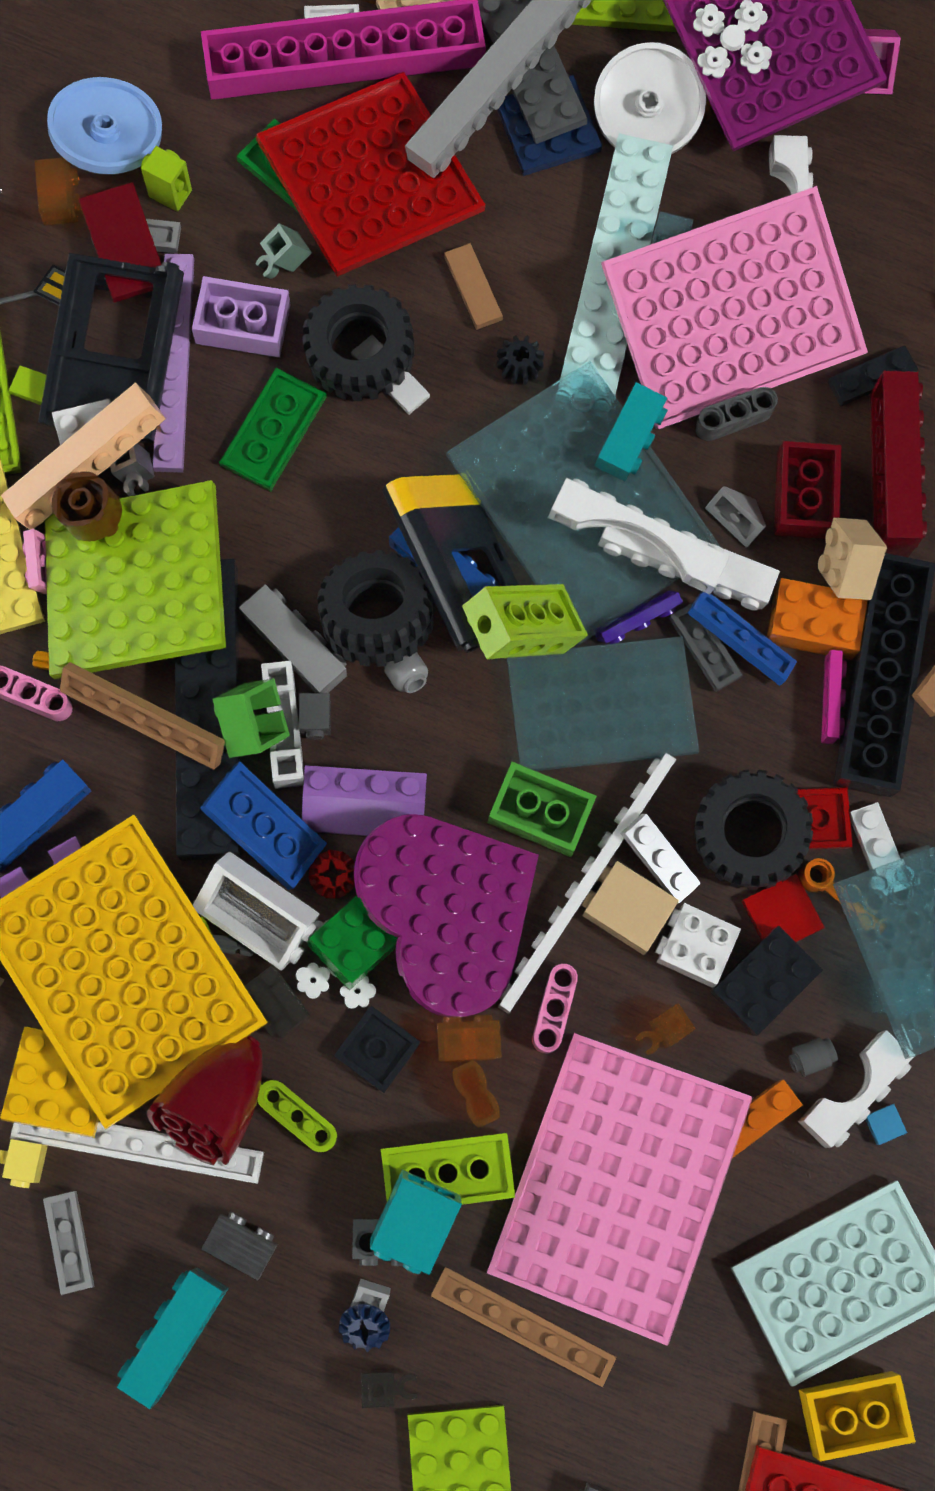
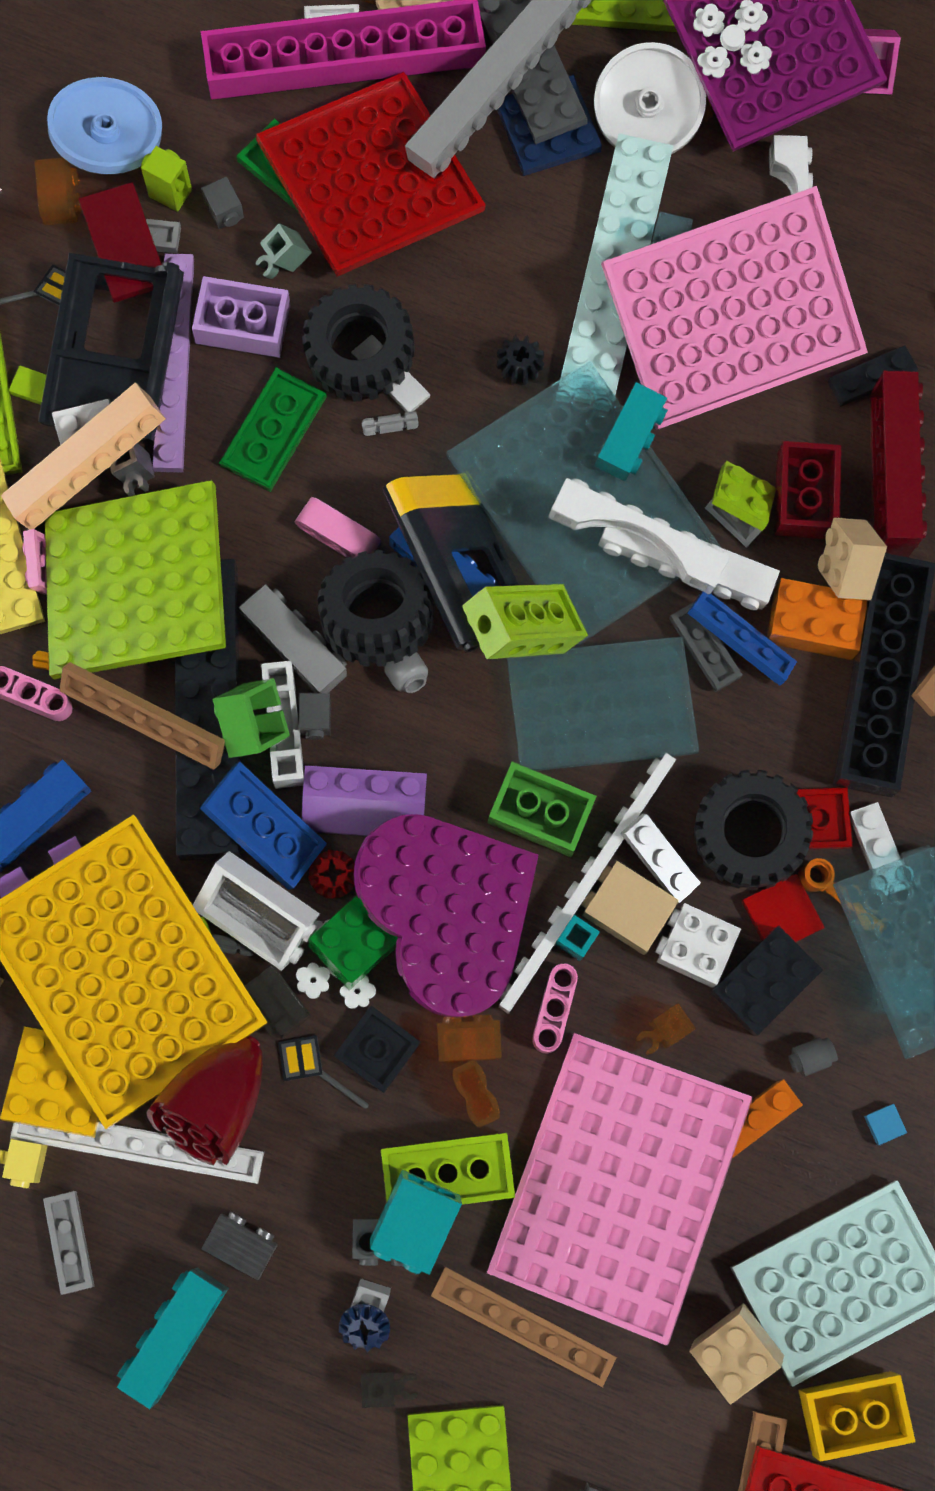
(87, 507): reddish brown brick -> none
(222, 203): none -> dark grey brick
(283, 1110): lime plate -> none
(302, 1059): none -> piece
(336, 529): none -> bright pink beam
(390, 423): none -> light grey axle
(473, 286): medium nougat tile -> none
(577, 938): none -> teal brick
(640, 617): dark purple plate -> none
(737, 1353): none -> tan brick
(744, 495): none -> lime plate
(745, 404): dark grey beam -> none
(833, 696): dark pink plate -> none
(882, 1063): white arch -> none

